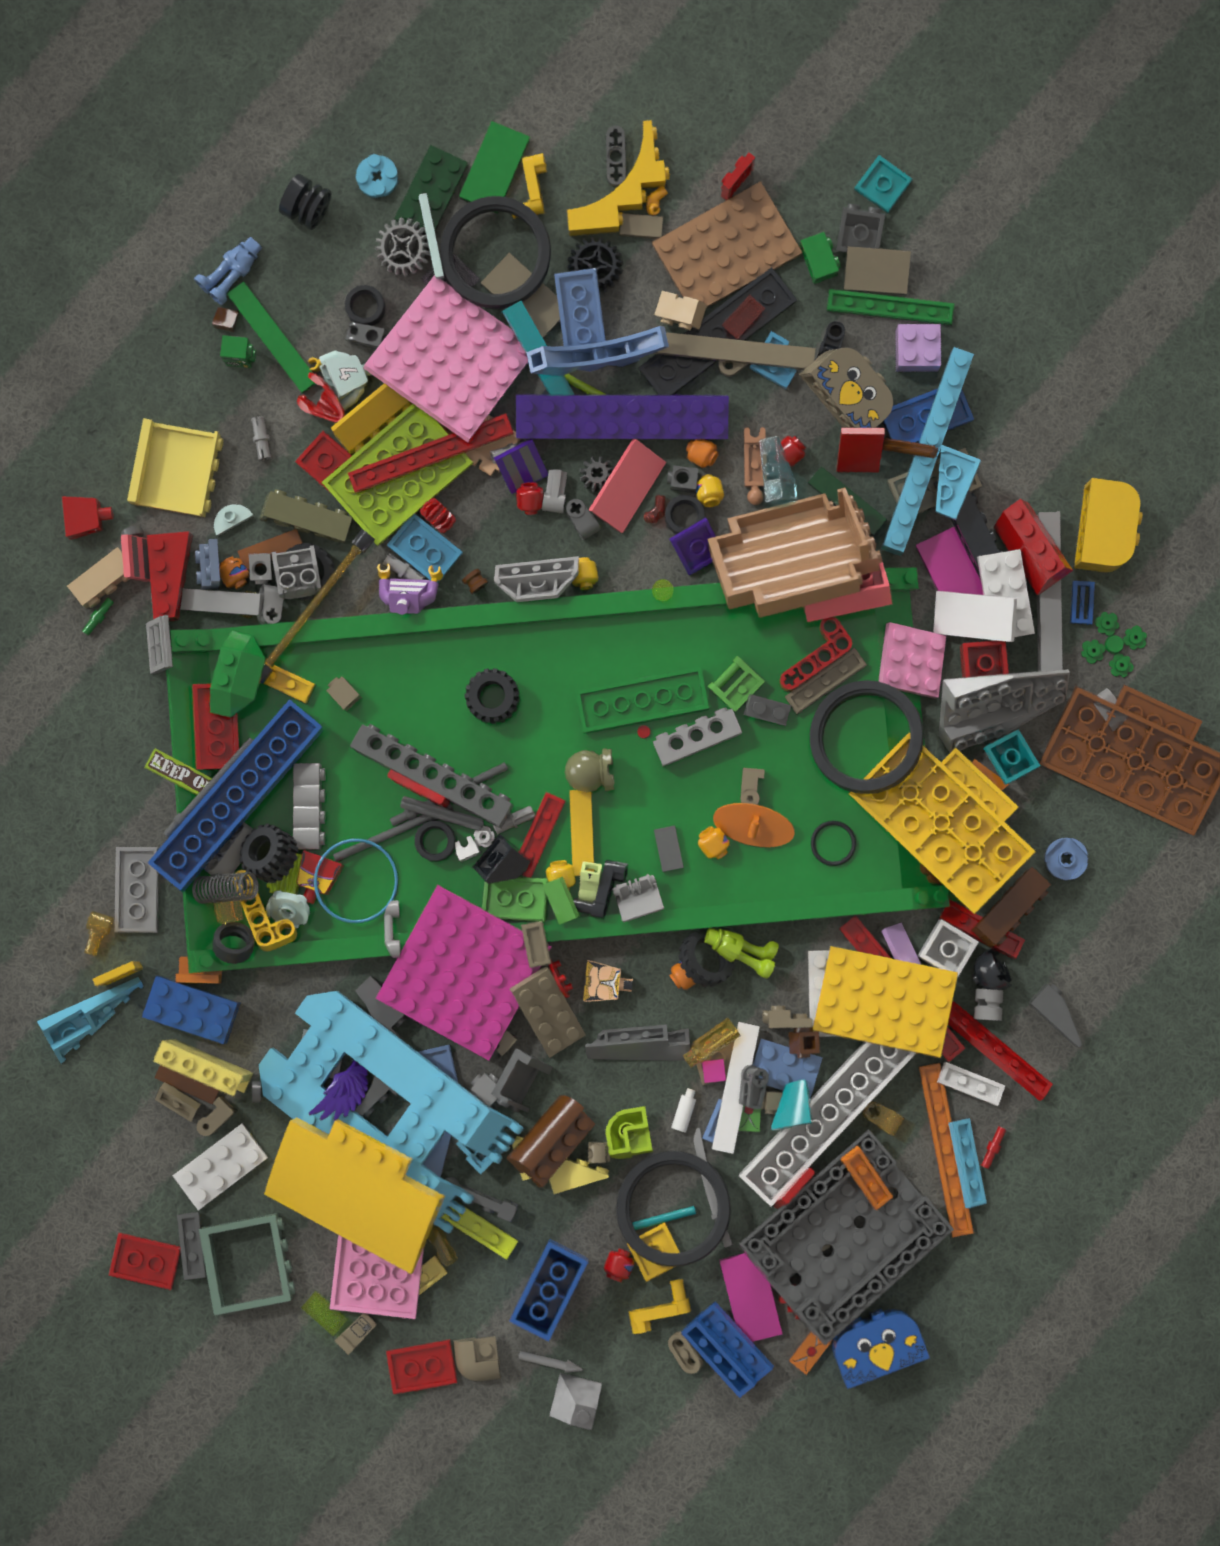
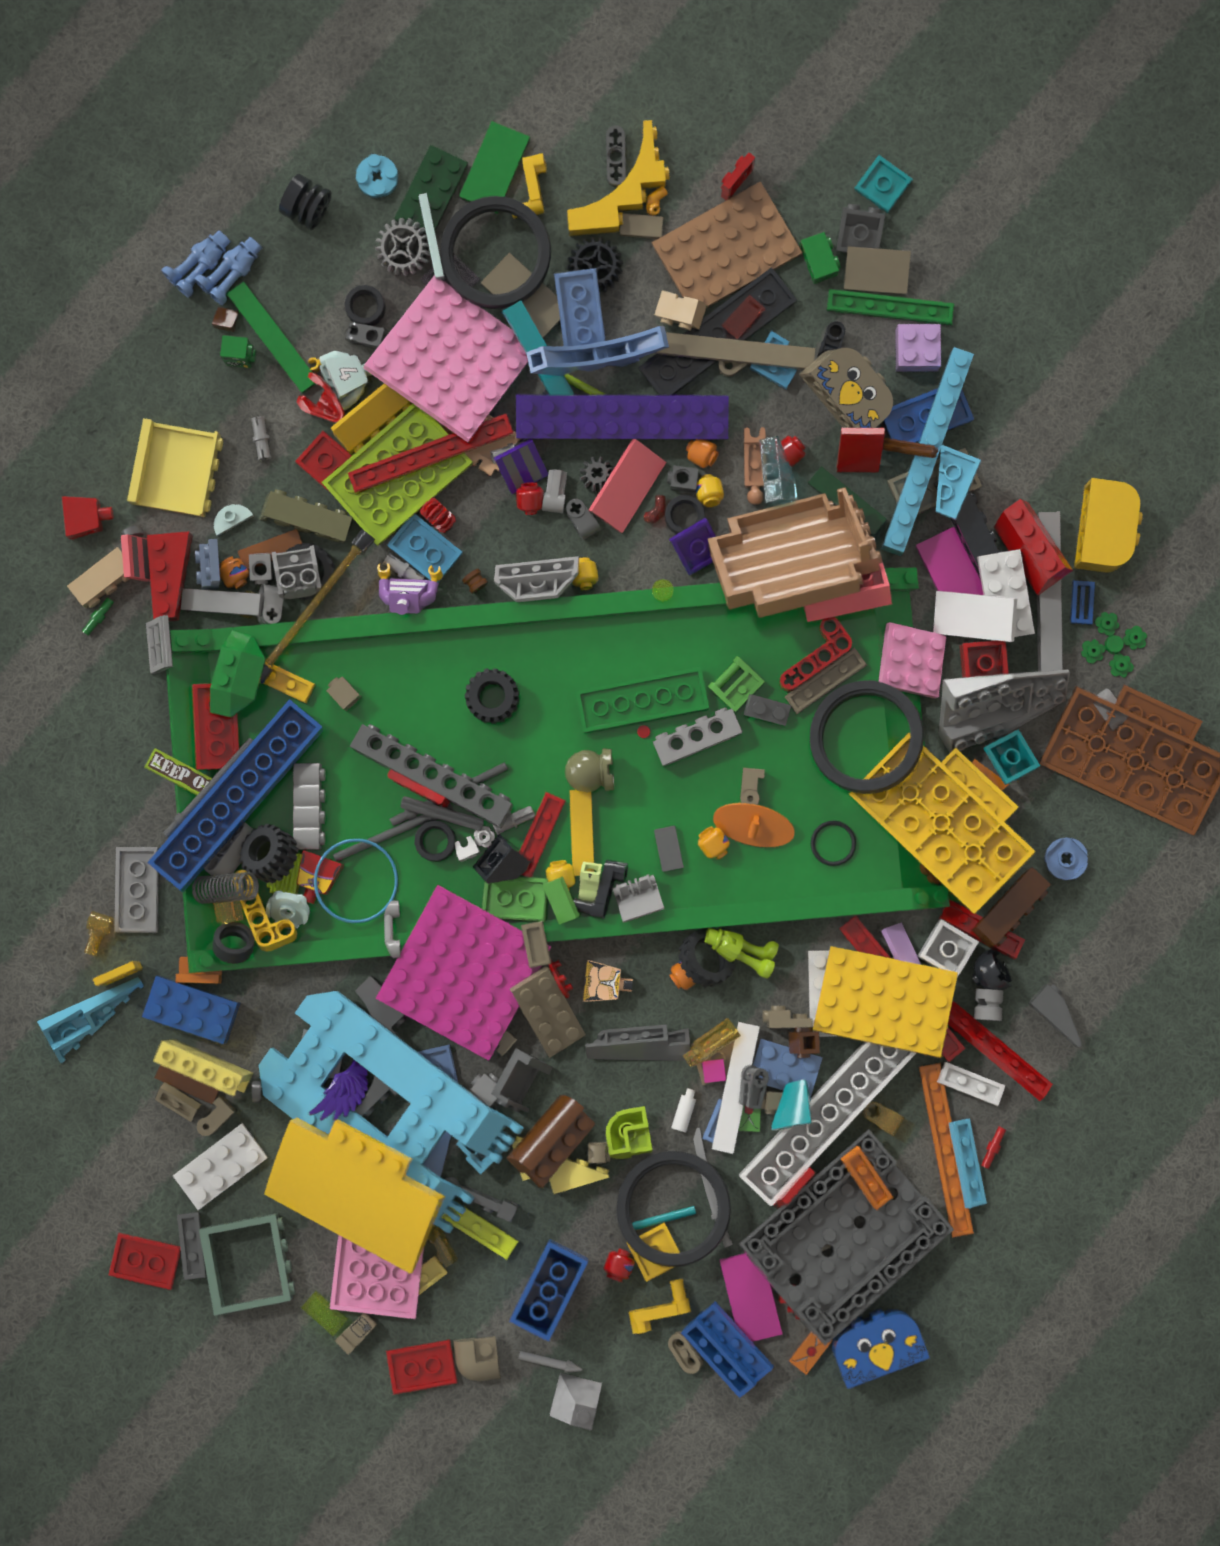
(206, 254): none -> medium blue piece

